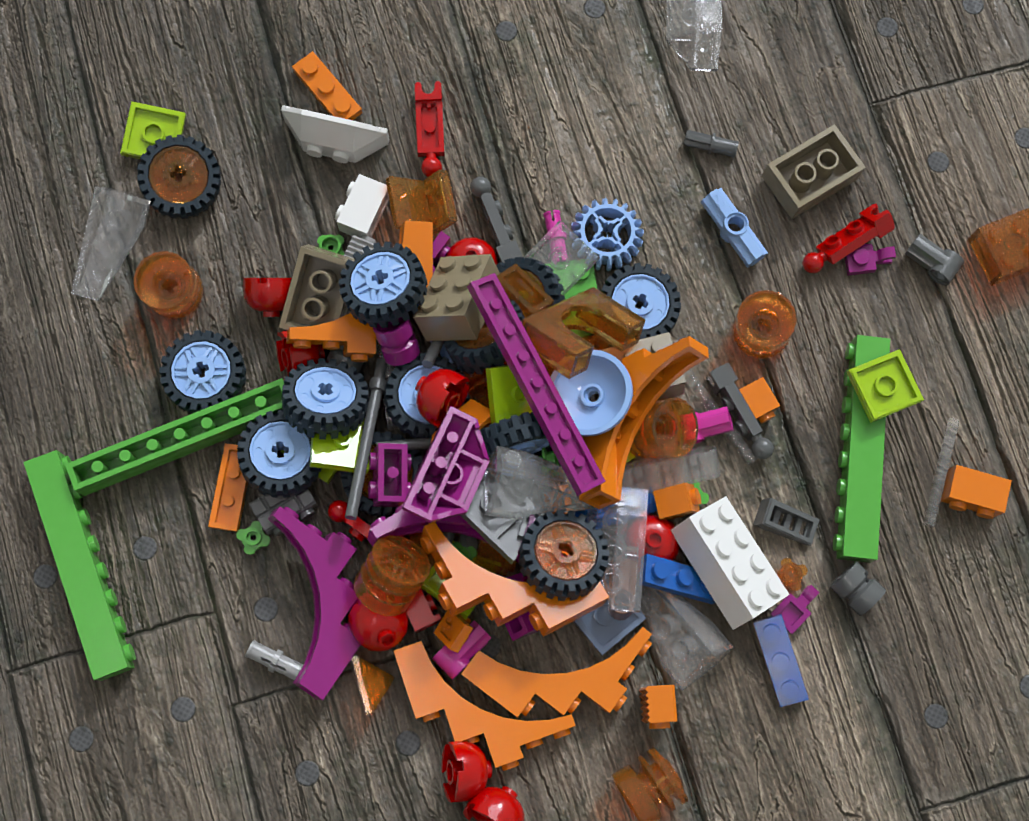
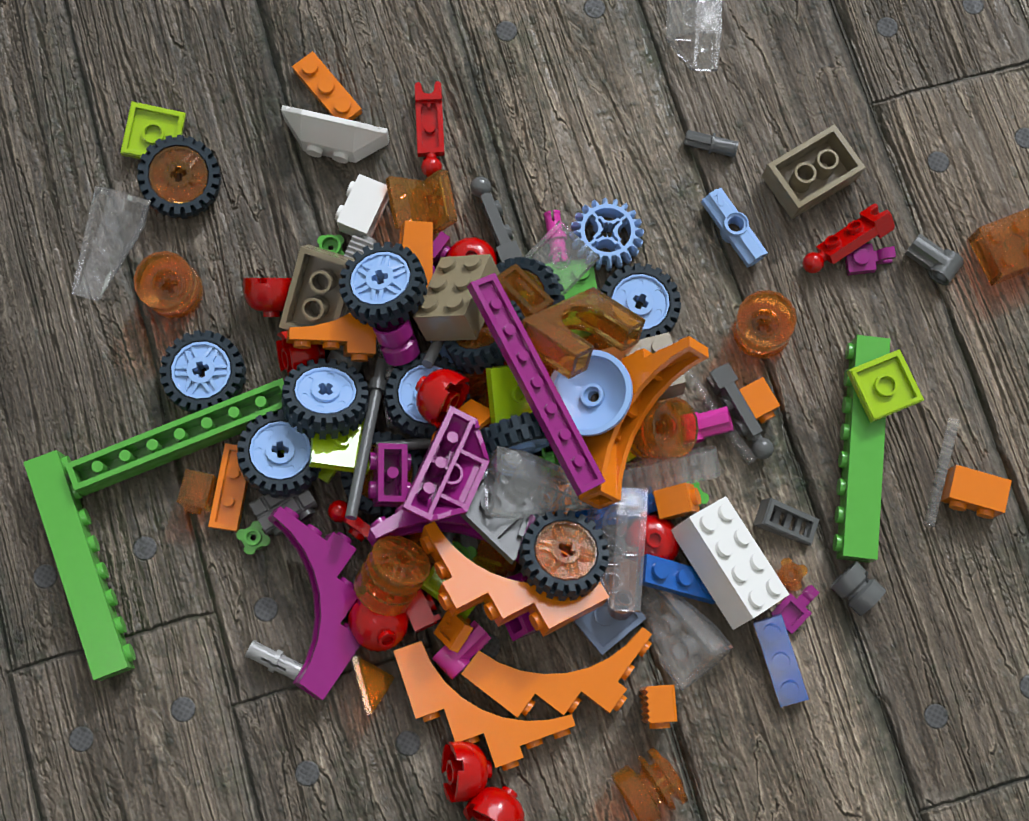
(197, 491): none -> clear orange brick

